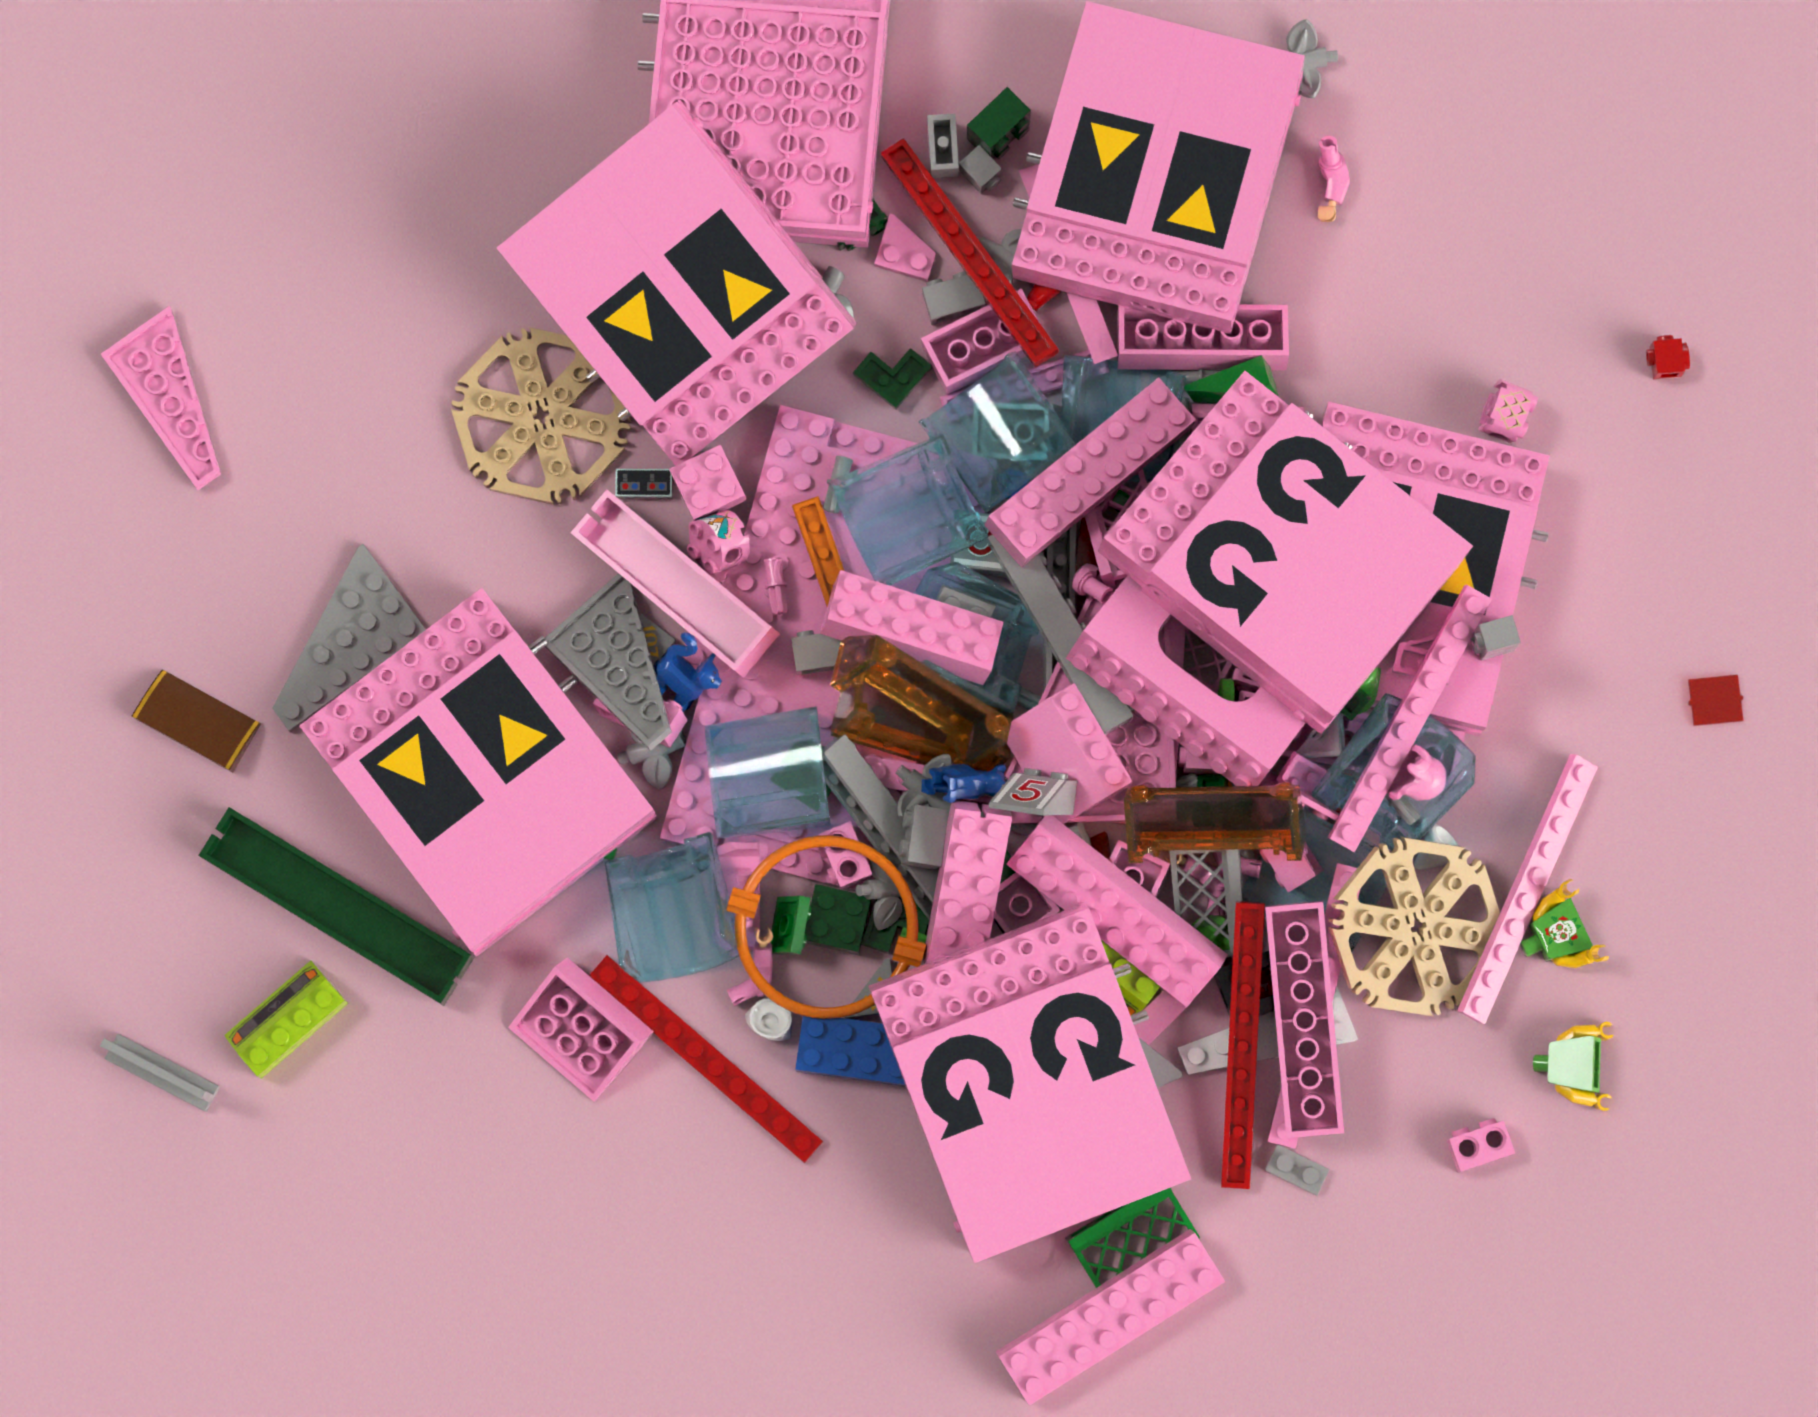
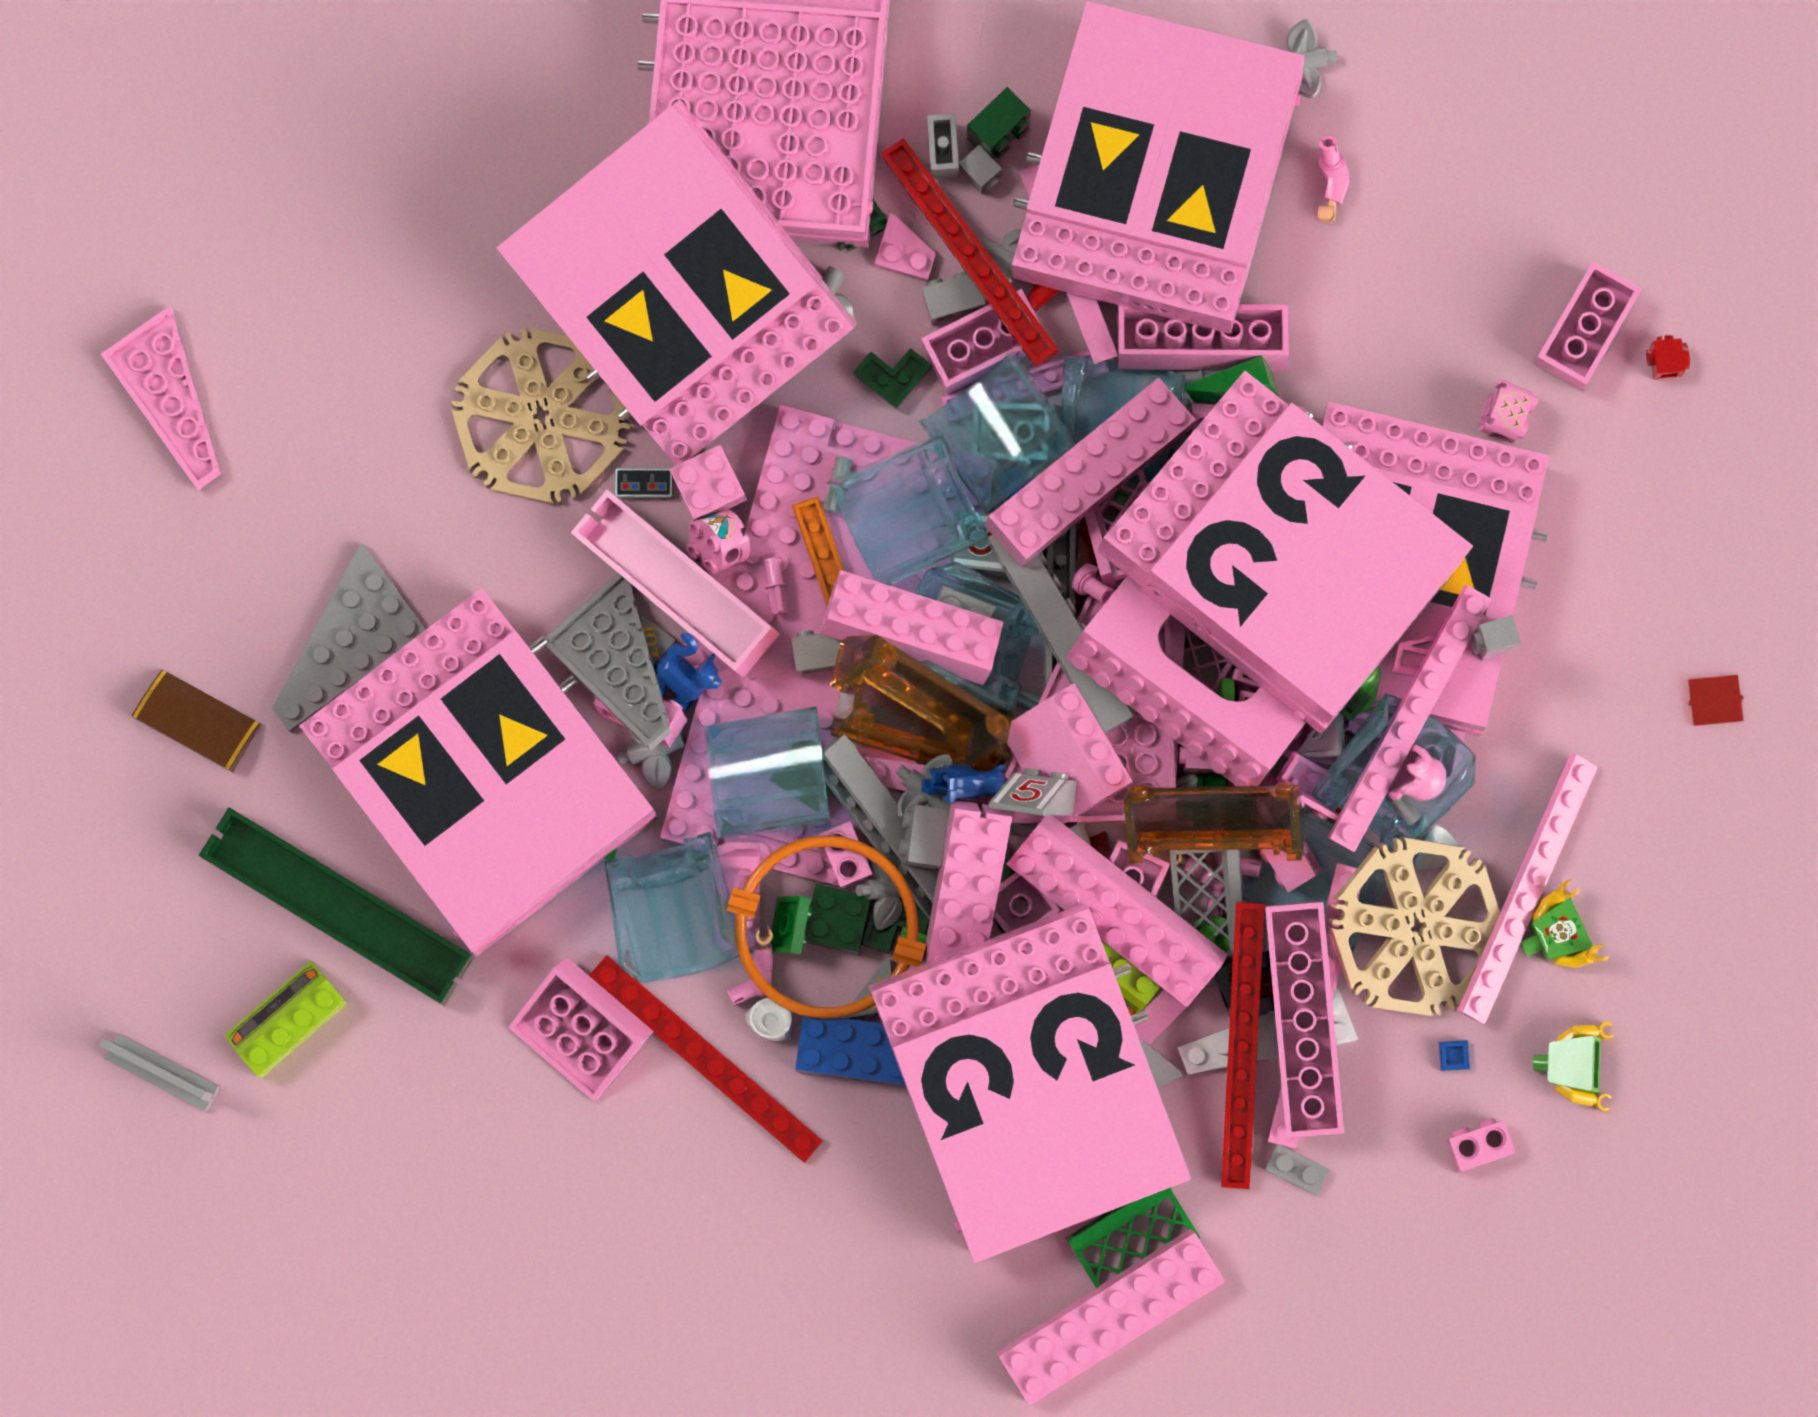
(1454, 1055): none -> blue tile
(1587, 326): none -> bright pink brick

